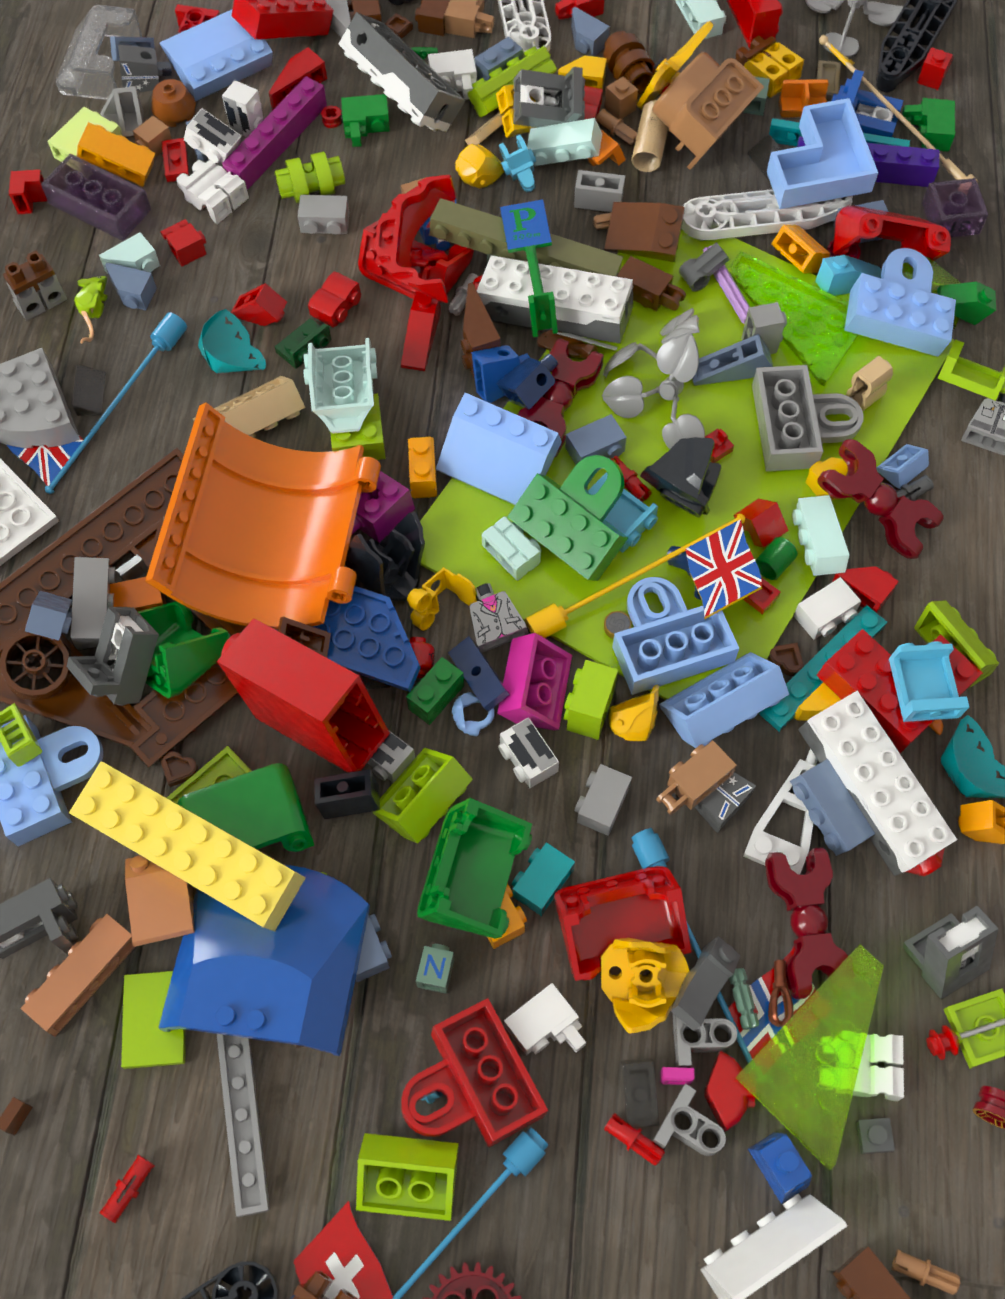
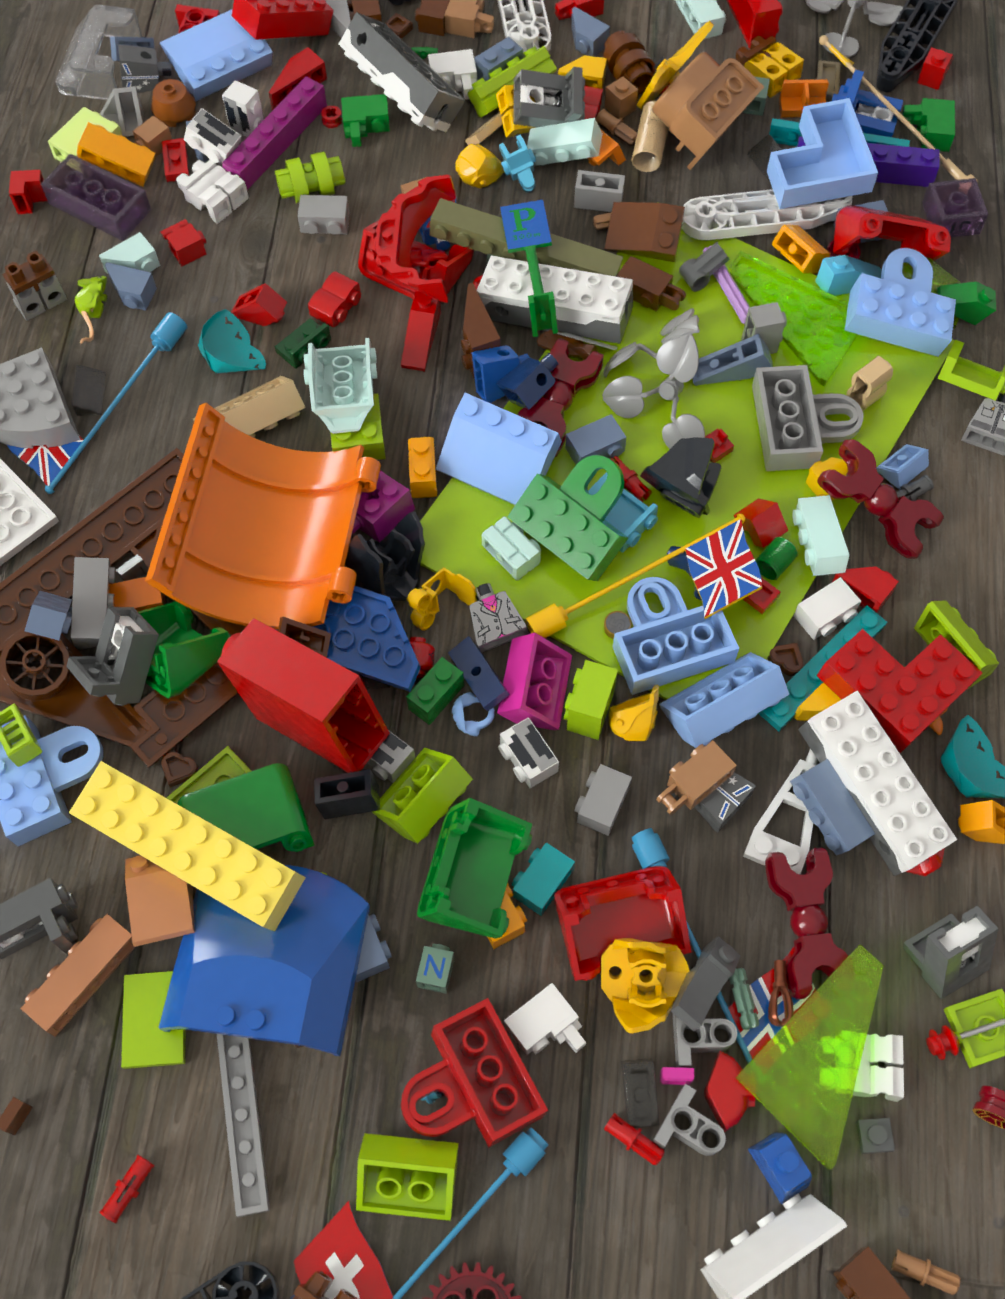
(459, 301): light grey axle -> none
(926, 682): medium azure panel -> none

